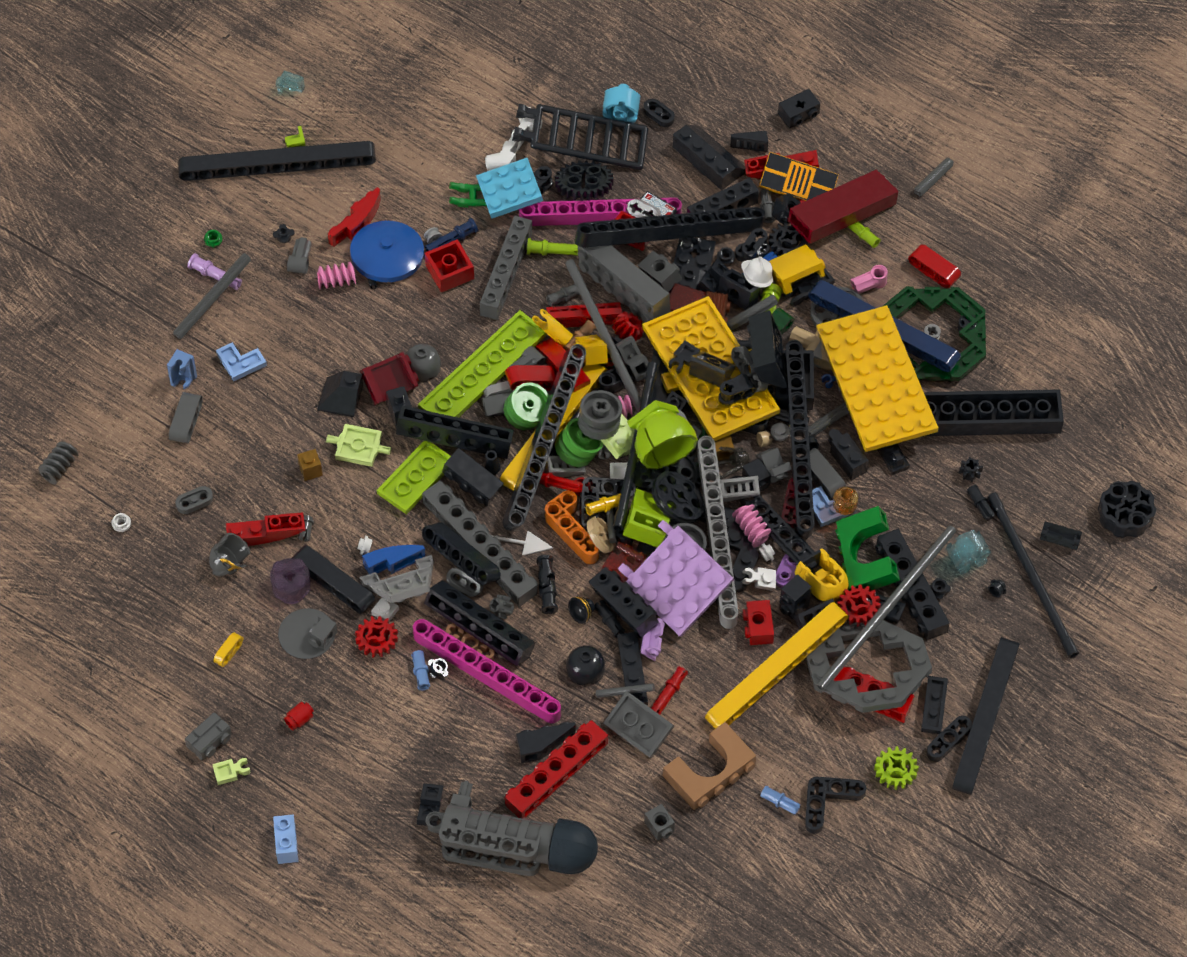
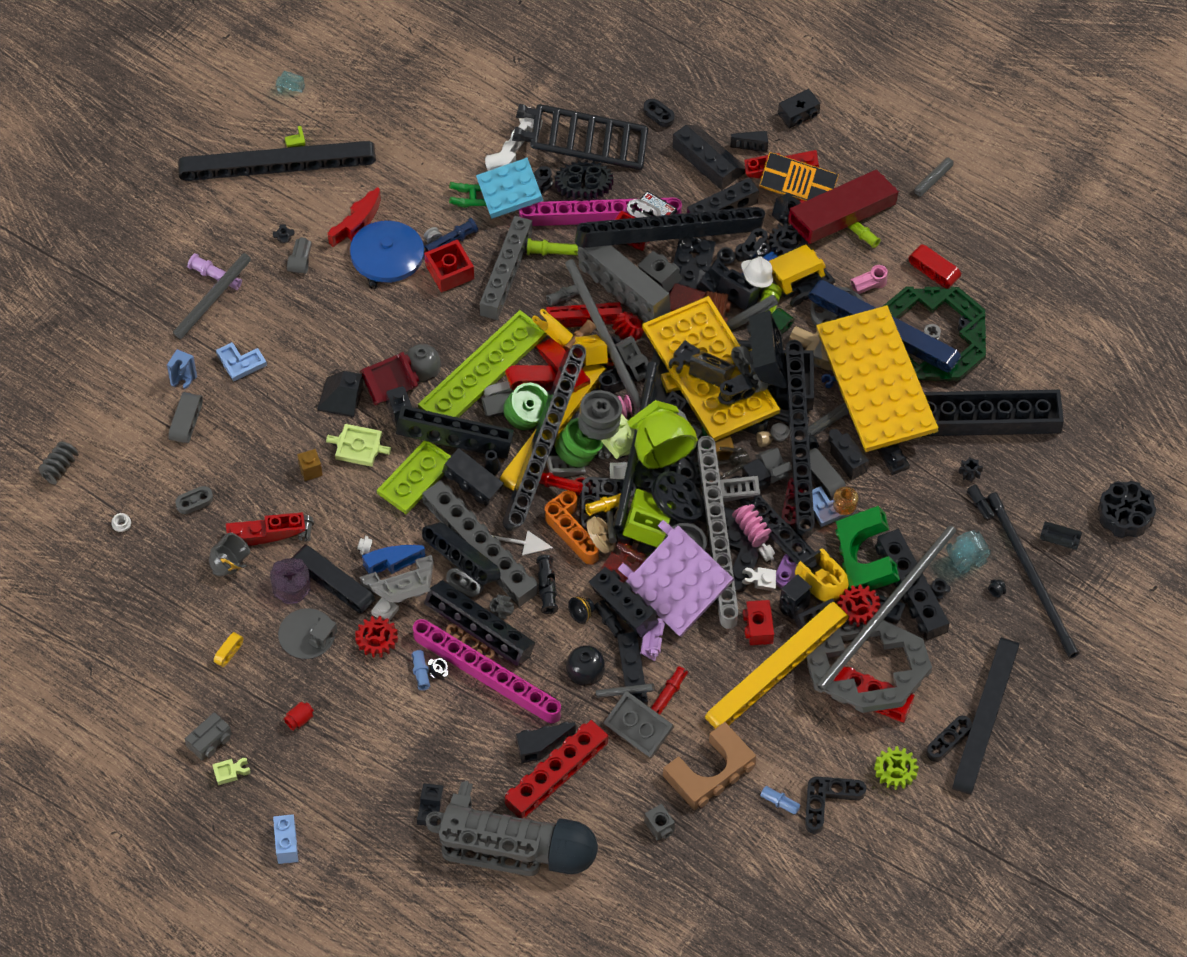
(213, 234): green plate -> none
(336, 275): bright pink piece -> none
(530, 356): dark grey piece -> none
(621, 103): medium azure brick -> none
(767, 205): dark grey axle -> none
(934, 705): black plate -> none

